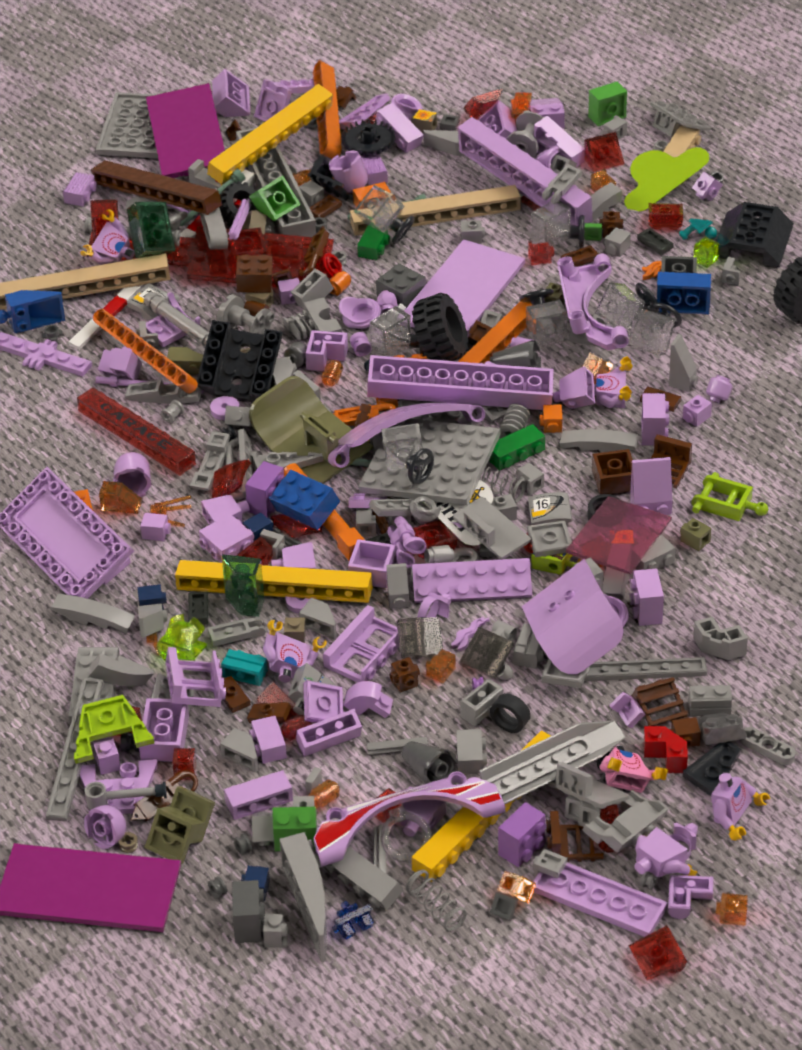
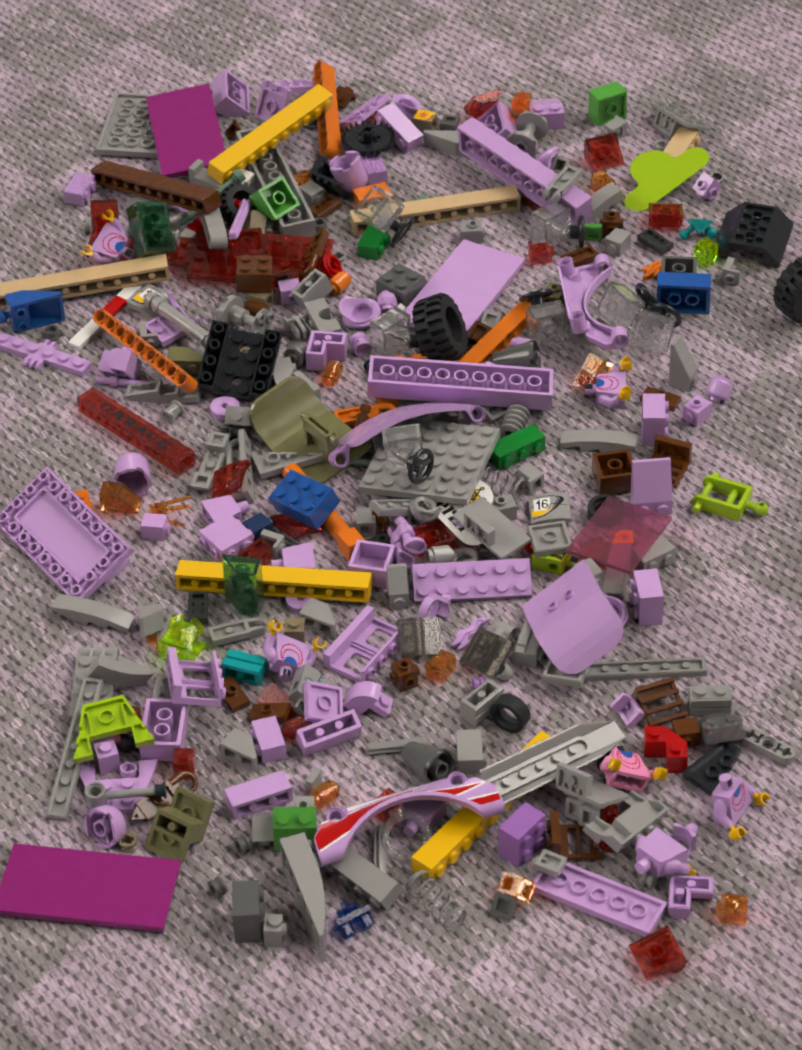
(151, 595): dark blue brick -> none
(258, 873): dark blue brick -> none
(261, 486): medium lavender brick -> none
(359, 500): lavender wing -> none
(550, 134): lavender wedge -> none
(551, 418): orange brick -> none
(576, 389): lavender torso -> none
(695, 534): olive brick -> none
(723, 643): light grey brick -> none

